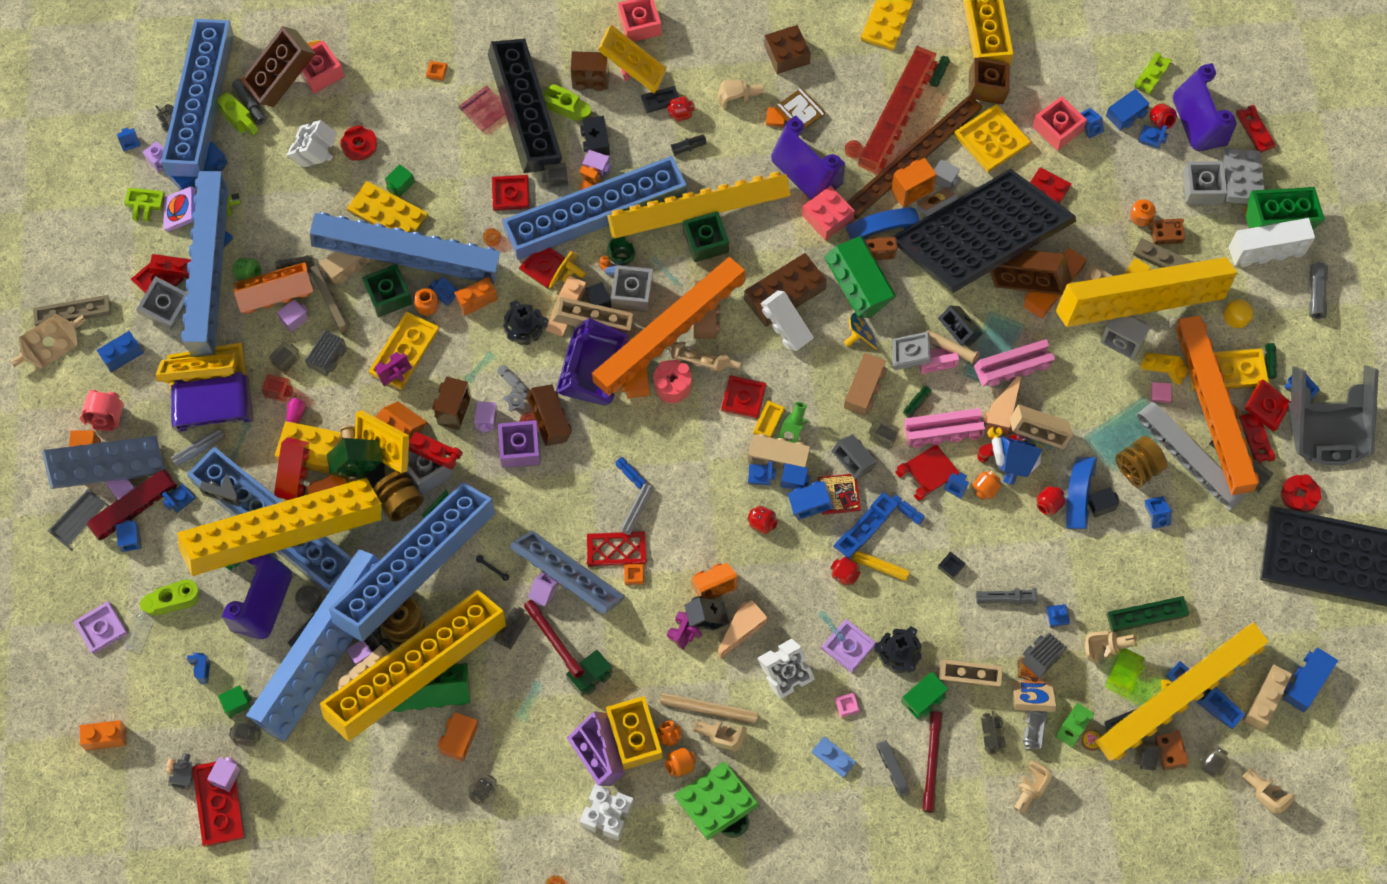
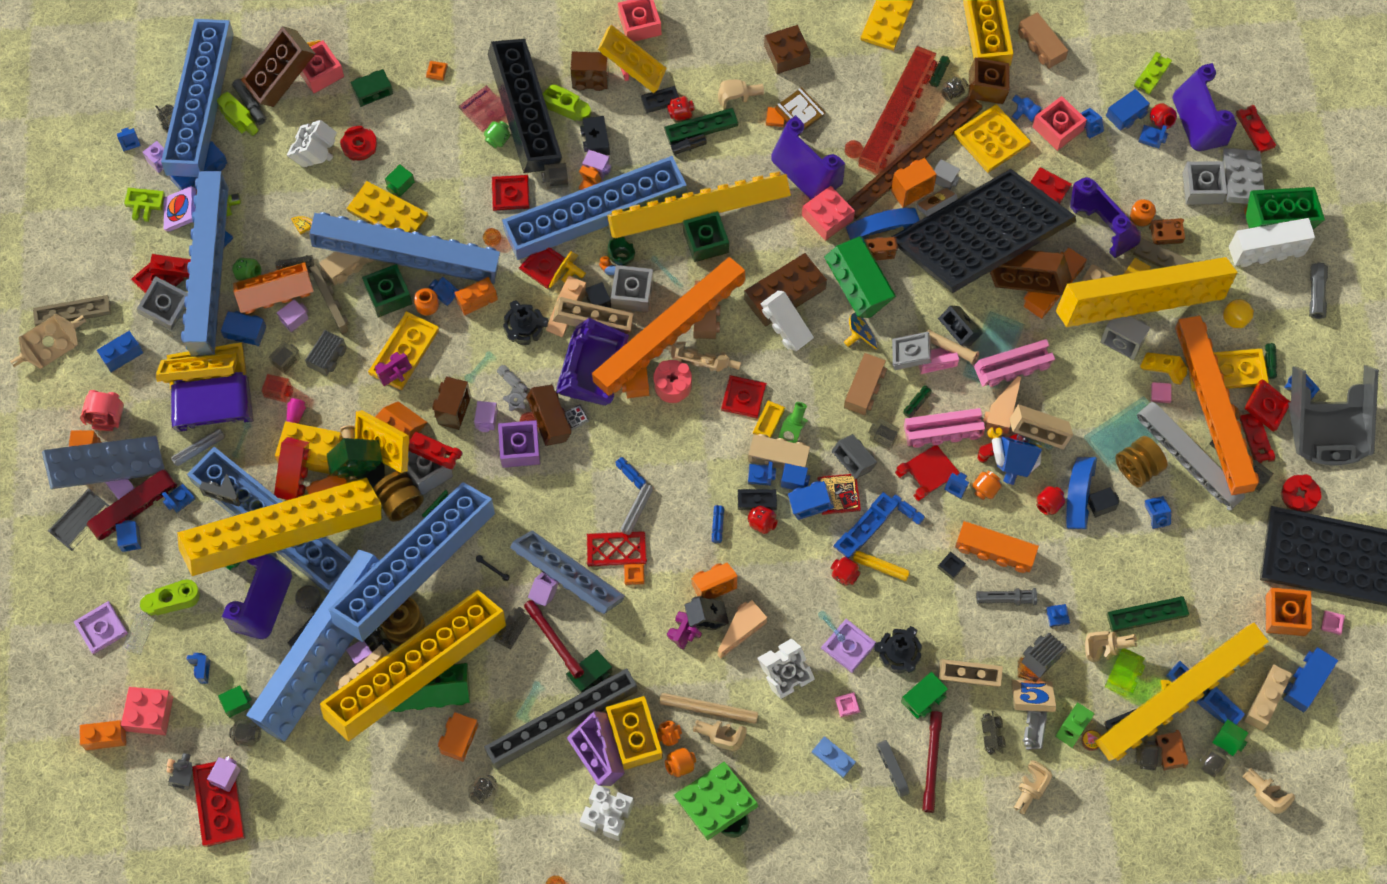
(147, 711): none -> coral brick
(243, 328): none -> blue brick
(302, 223): none -> yellow tile
(371, 87): none -> dark green brick
(497, 134): none -> bright green head
(560, 719): none -> dark grey brick
(576, 417): none -> tile
(701, 125): none -> dark green plate
(717, 527): none -> blue axle
(752, 498): none -> black plate
(954, 89): none -> clear smoke head
(996, 547): none -> orange brick
(1027, 107): none -> blue piece
(1042, 40): none -> medium nougat brick
(1090, 198): none -> dark purple windscreen
(1231, 738): none -> green brick
(1288, 612): none -> orange brick
(1332, 622): none -> bright pink tile

